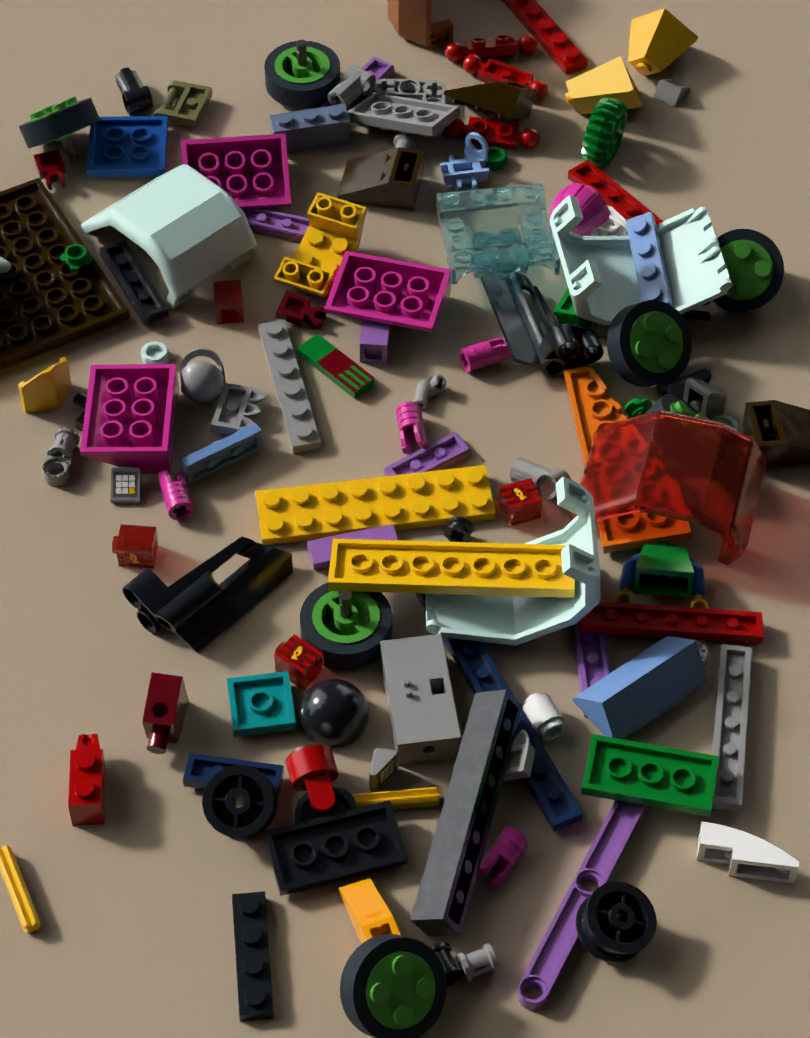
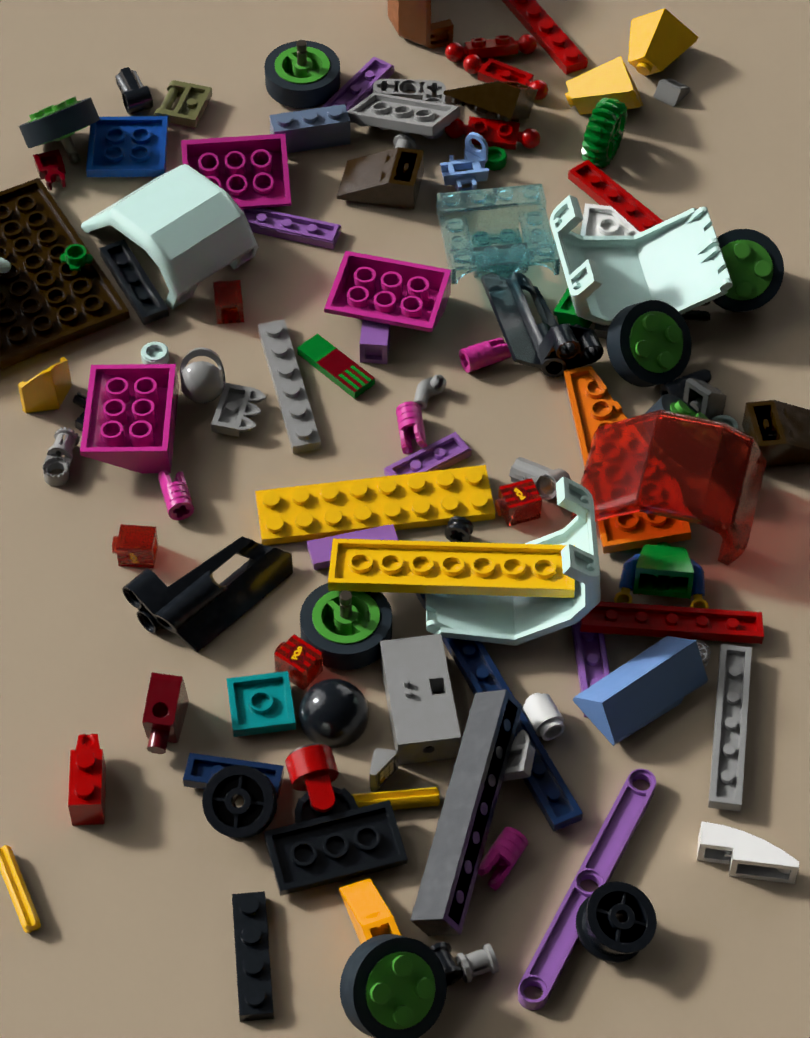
(126, 485): slope -> none
(222, 453): medium blue plate -> none
(297, 309): dark red plate -> none
(332, 230): yellow slope -> none
(354, 83): light grey piece -> none
(591, 205): dark pink hair -> none
(637, 405): green plate -> none
(648, 258): medium blue plate -> none
(650, 775): green plate -> none

